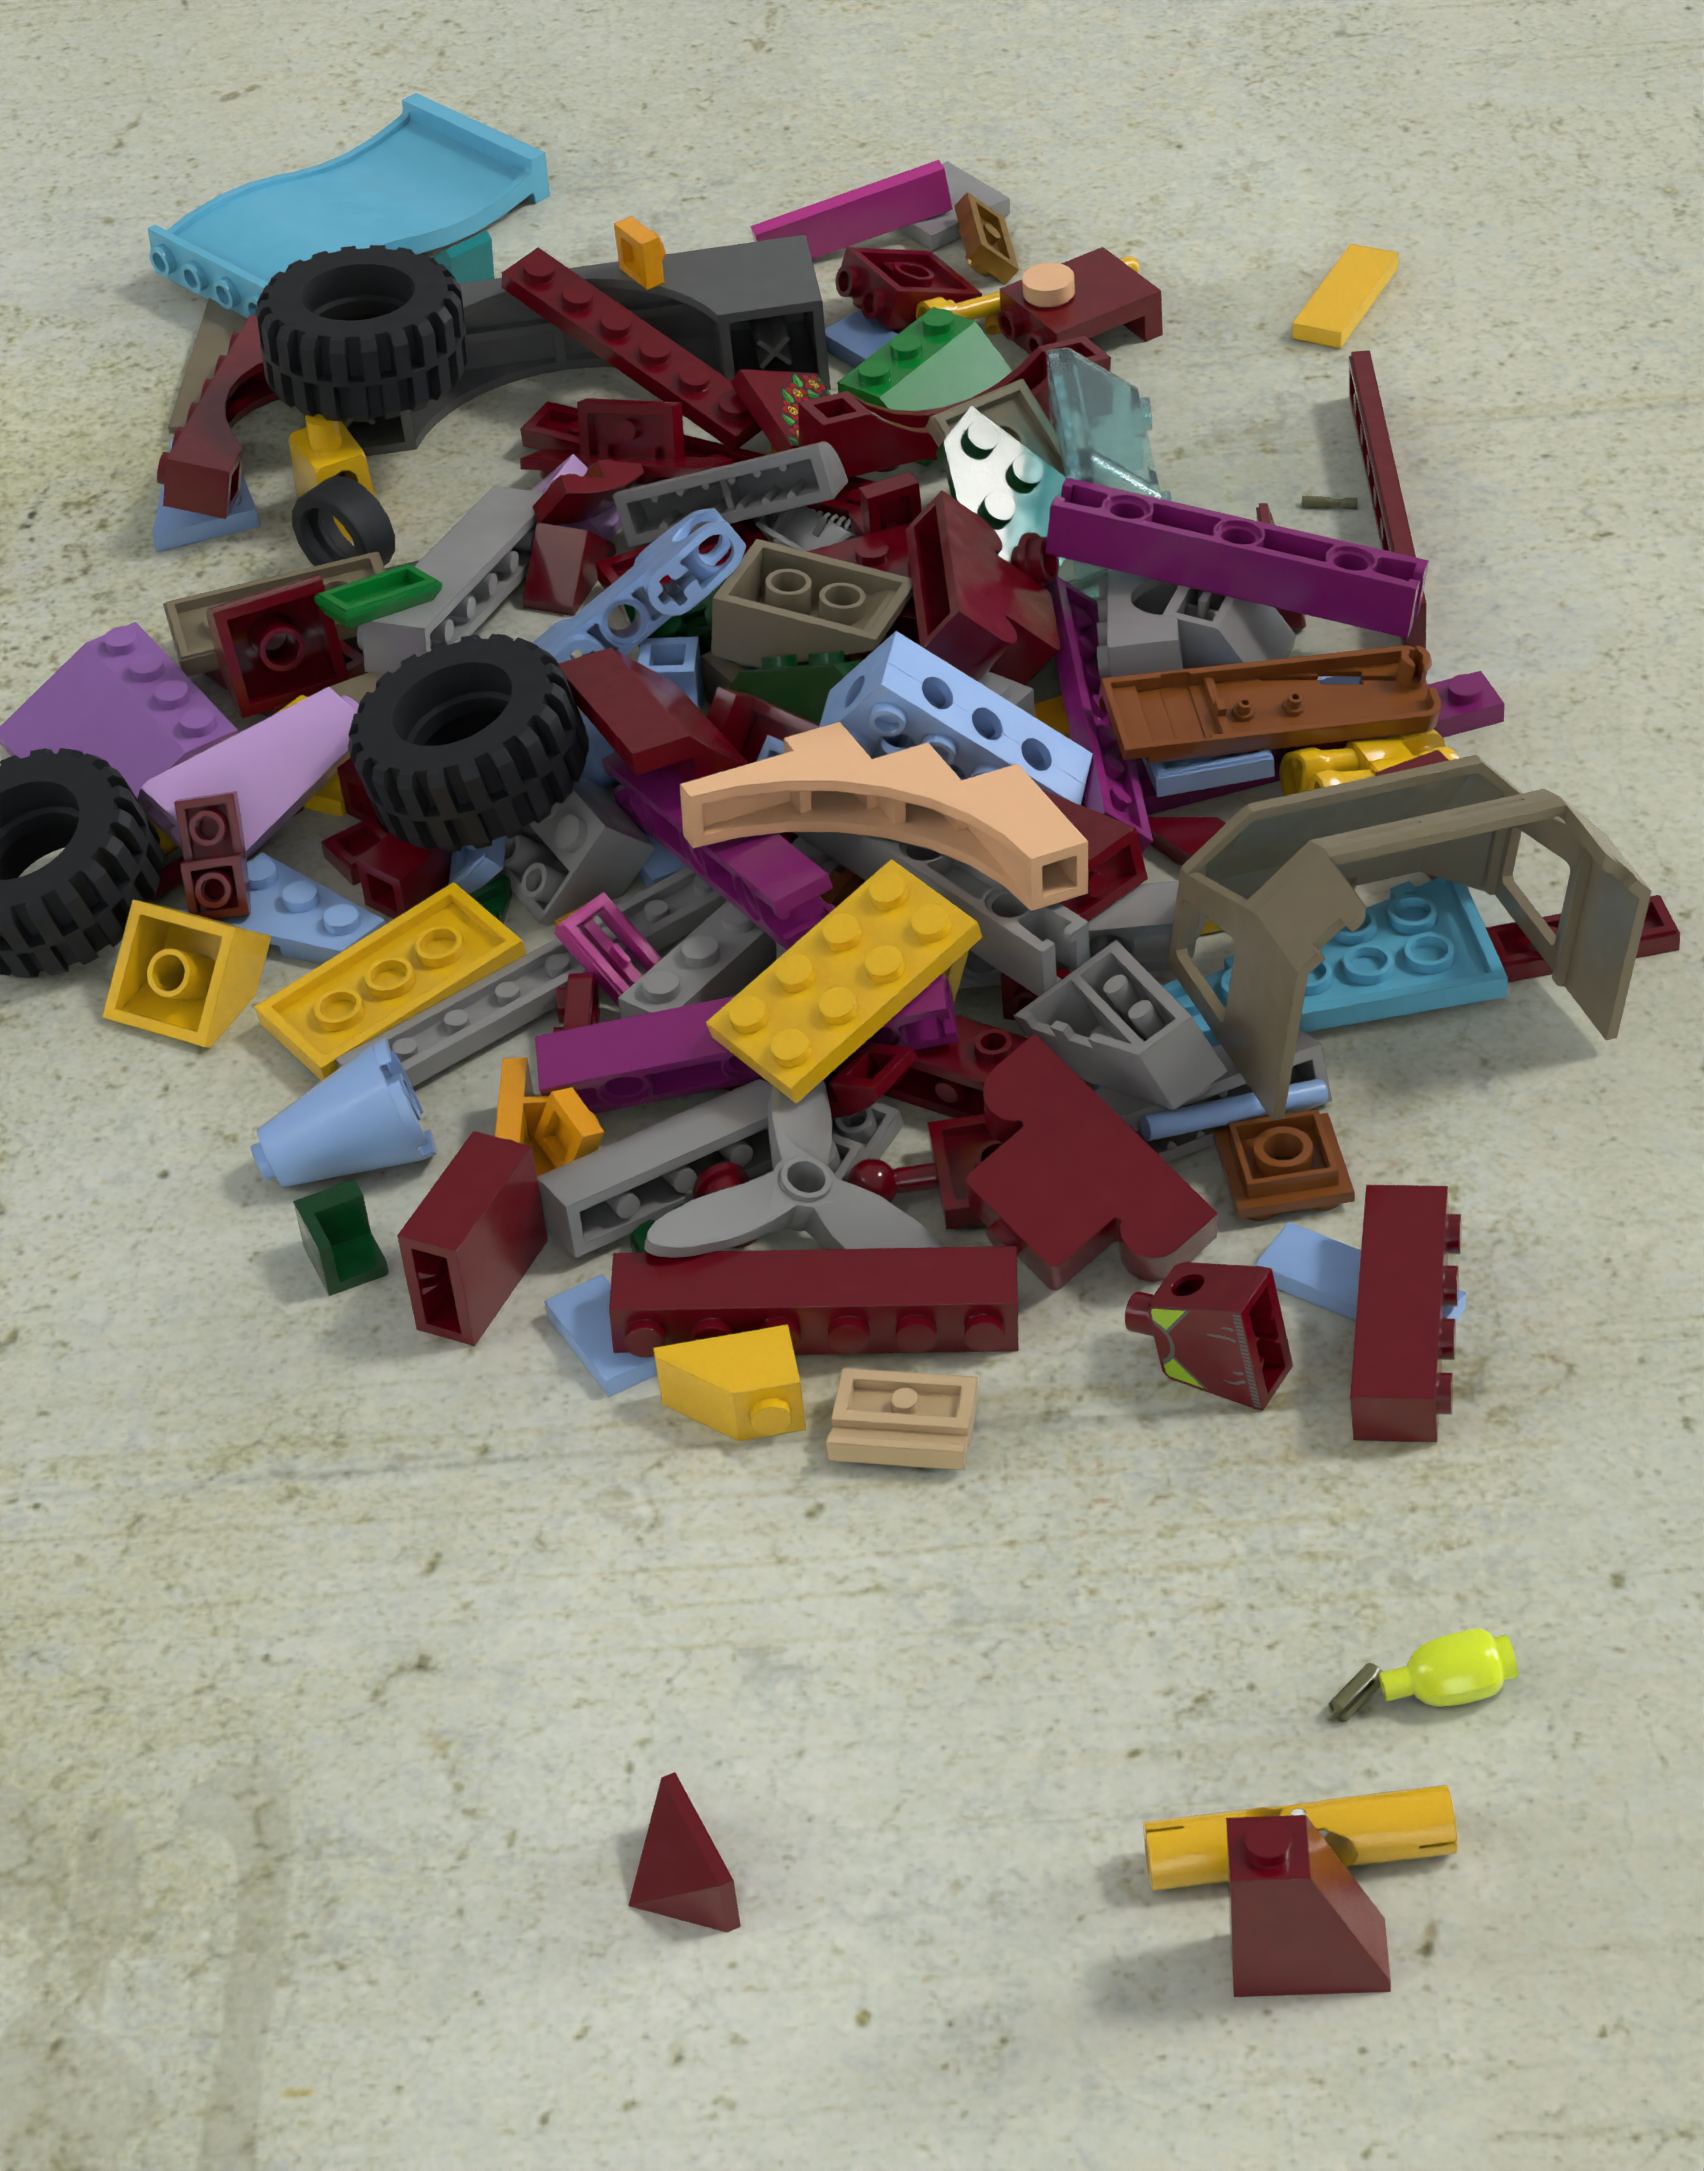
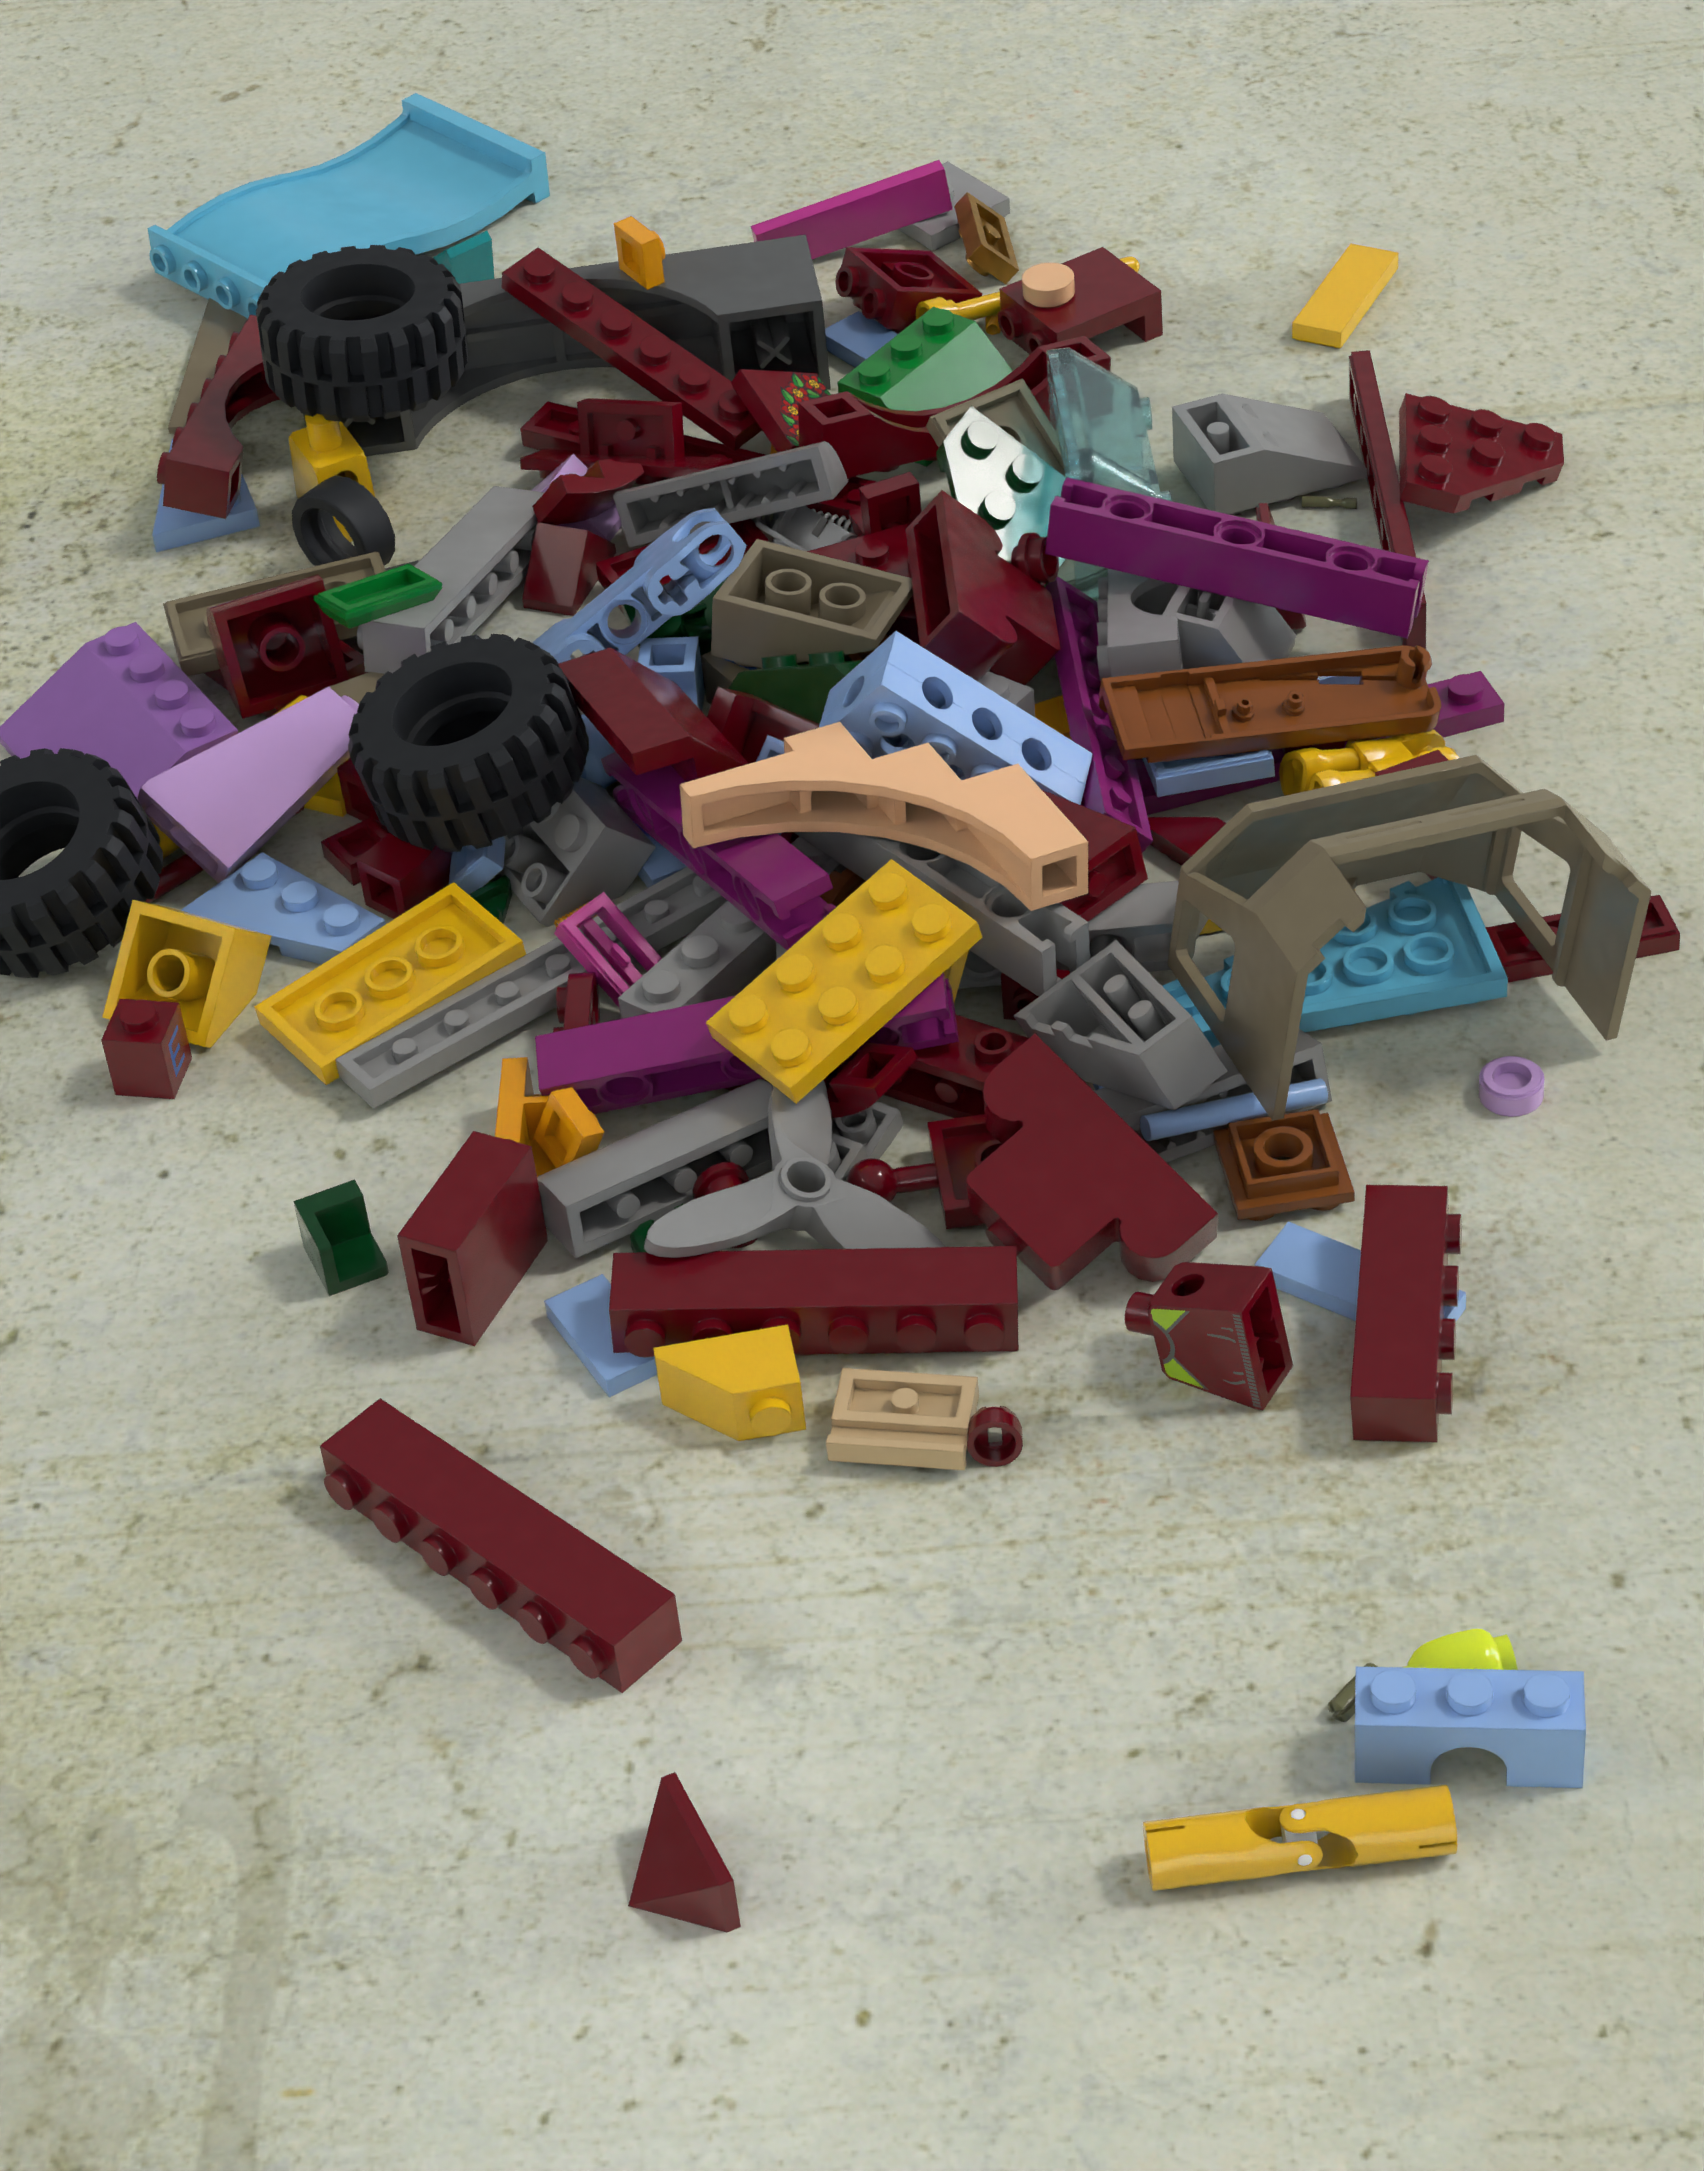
(146, 1048): none -> dark red brick
(213, 856): dark red slope -> none
(346, 1124): light blue cone -> none
(501, 1545): none -> dark red brick
(1000, 1452): none -> dark red hinge
(1258, 452): none -> light grey slope
(1298, 1914): dark red slope -> none
(1467, 454): none -> dark red plate
(1511, 1086): none -> lavender tile
(1519, 1715): none -> light blue arch

